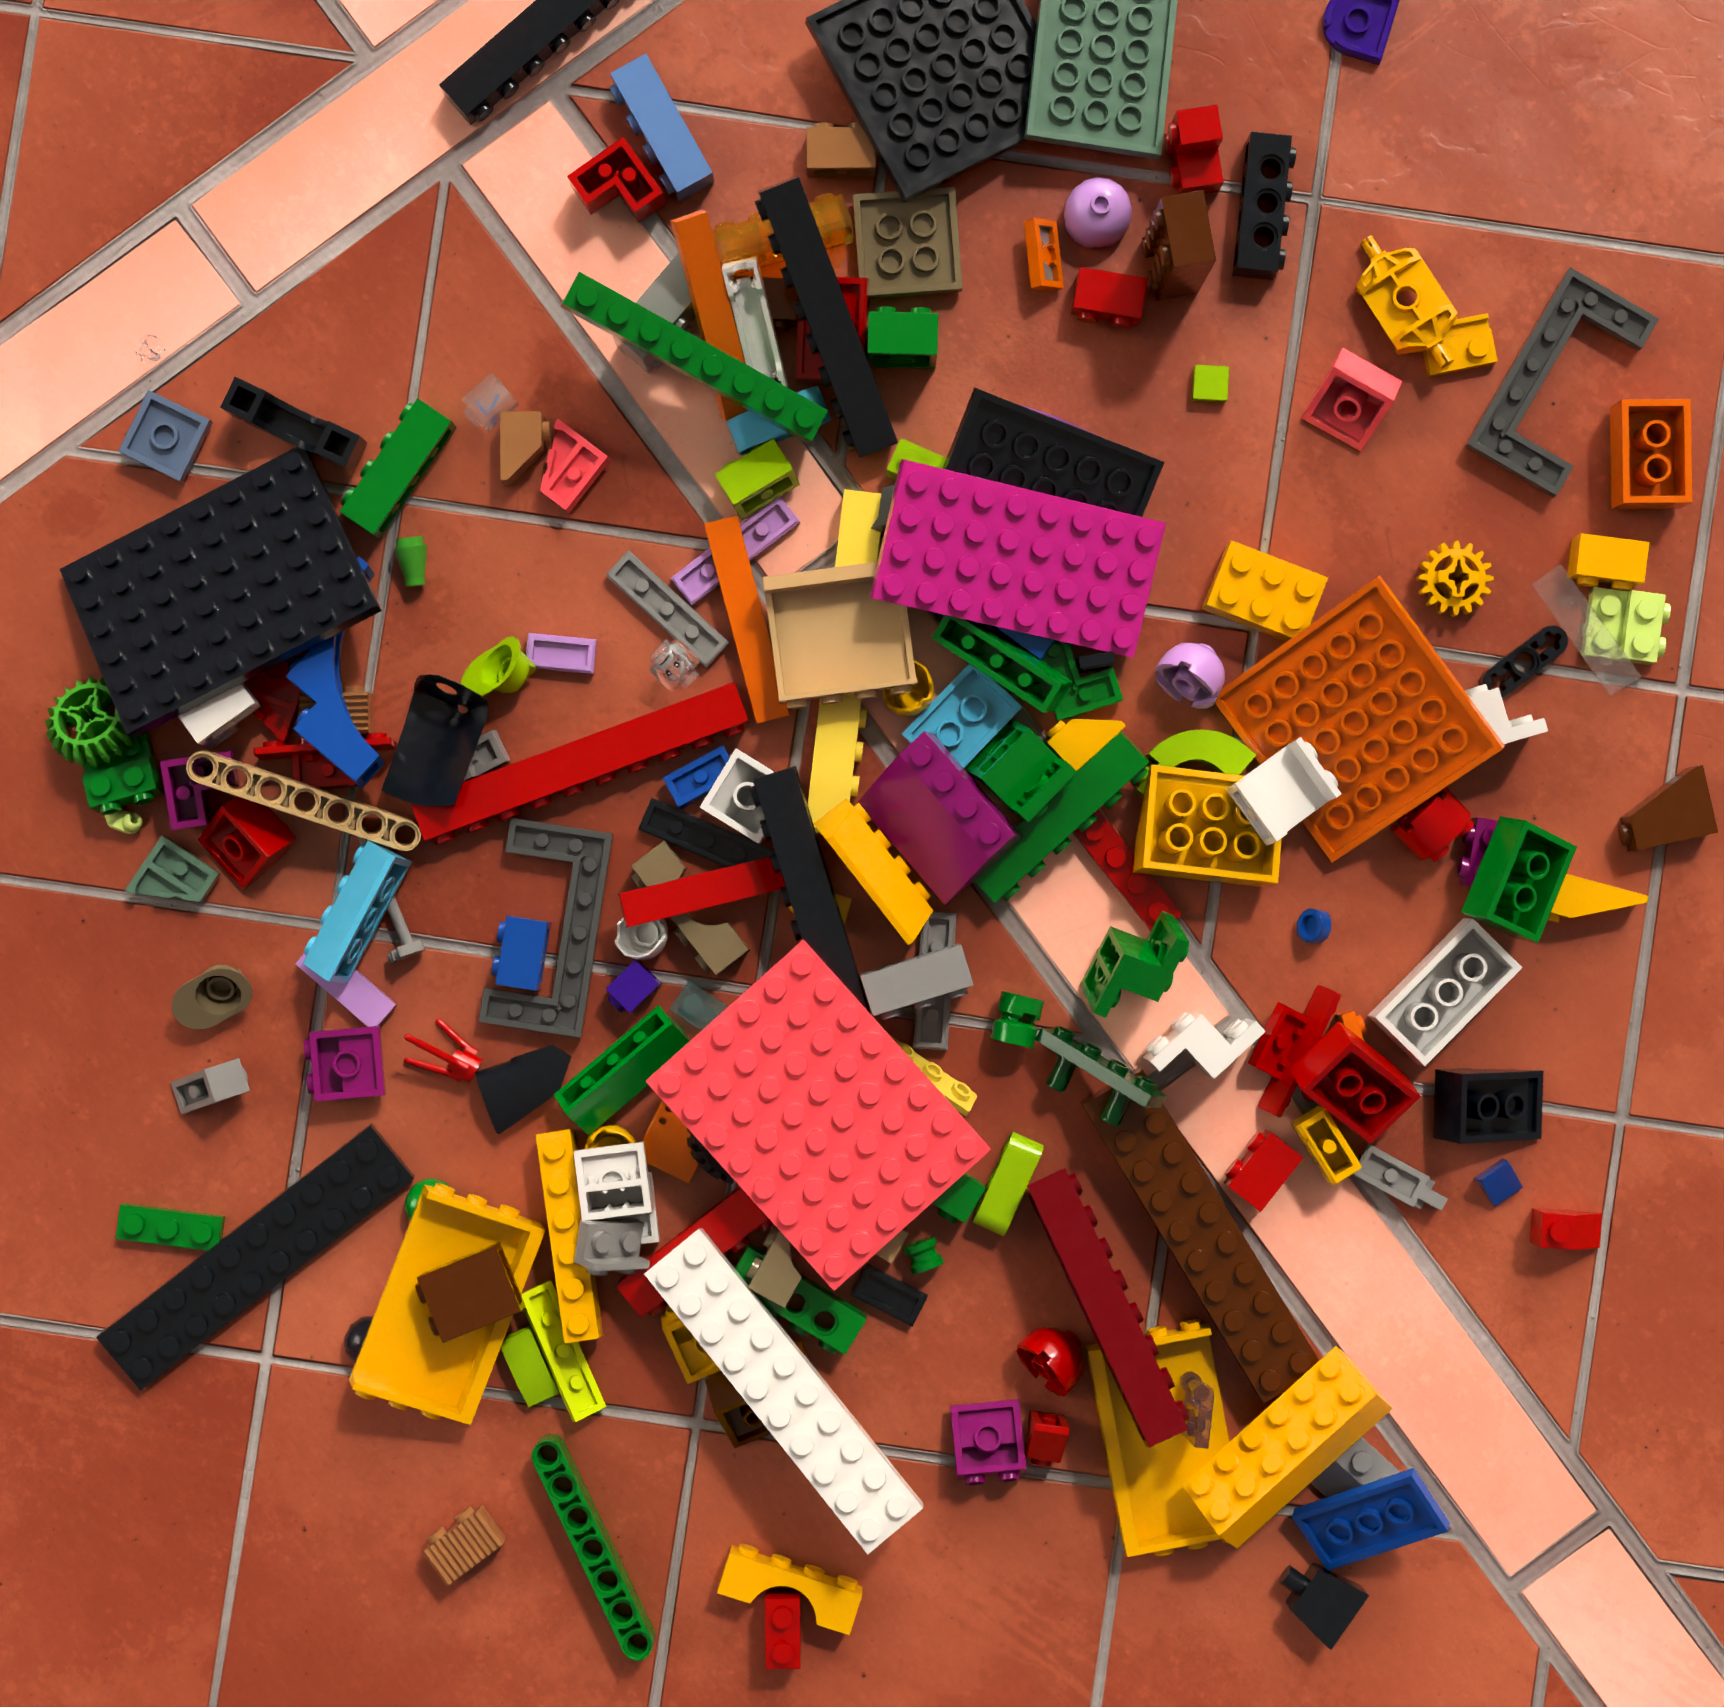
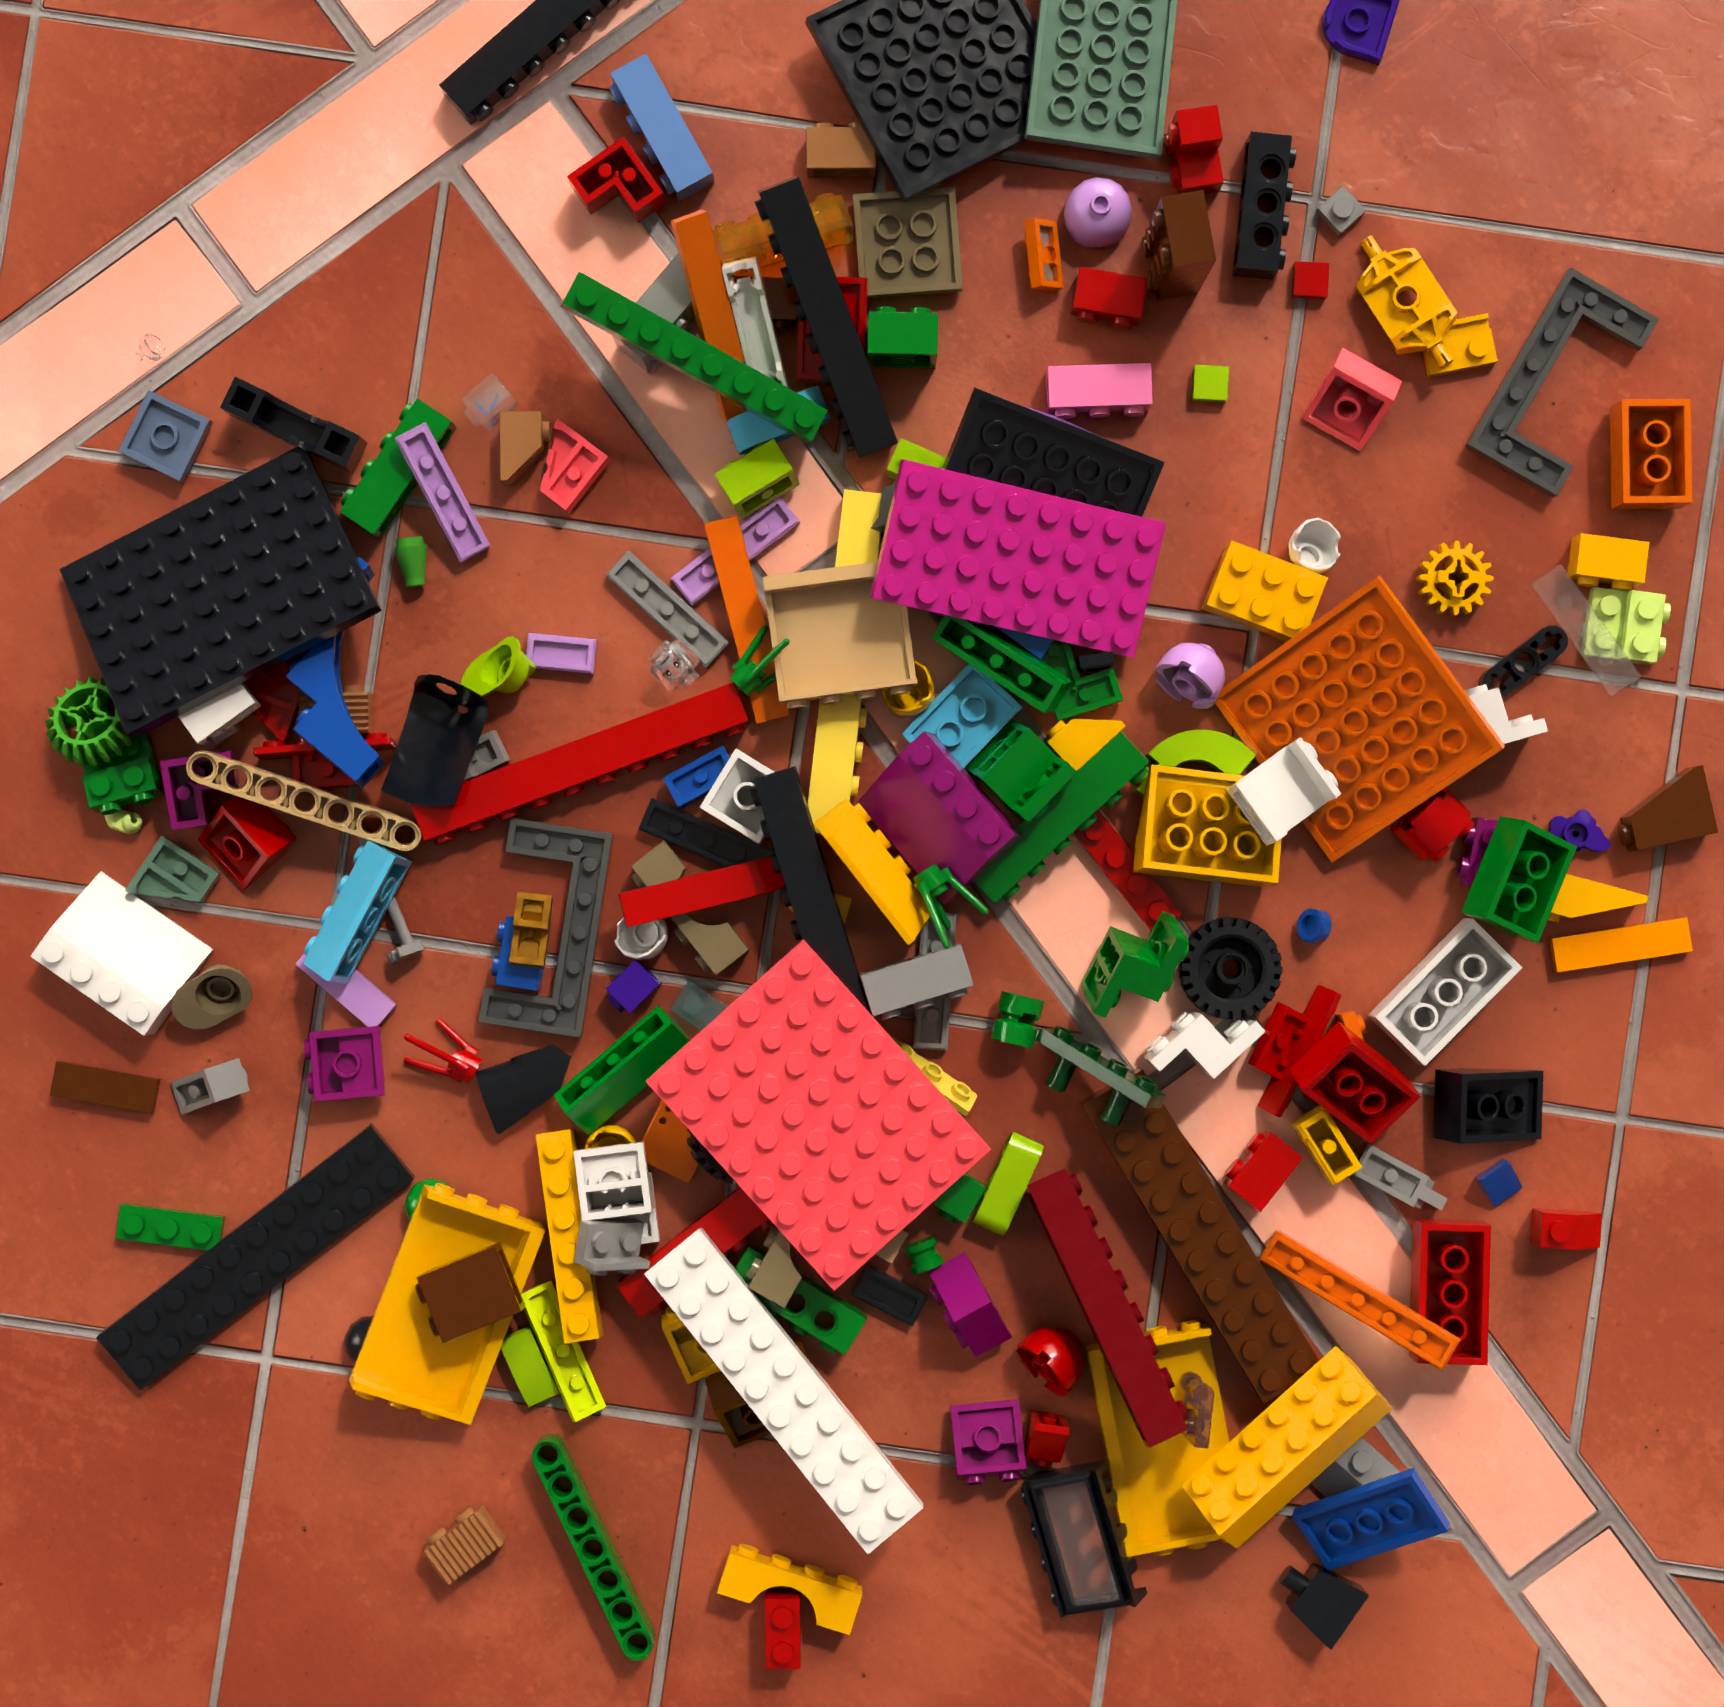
(105, 1087): none -> reddish brown tile
(122, 953): none -> white slope
(442, 492): none -> lavender tile
(531, 930): none -> pearl gold slope
(749, 676): none -> green plant
(930, 885): none -> green plant
(969, 1306): none -> magenta brick
(1080, 1539): none -> window
(1099, 389): none -> bright pink brick
(1257, 968): none -> black wheel
(1310, 280): none -> red tile
(1314, 545): none -> white hair
(1340, 210): none -> light grey plate
(1360, 1299): none -> orange tile
(1453, 1283): none -> red brick
(1584, 825): none -> dark purple animal
(1620, 944): none -> light orange tile

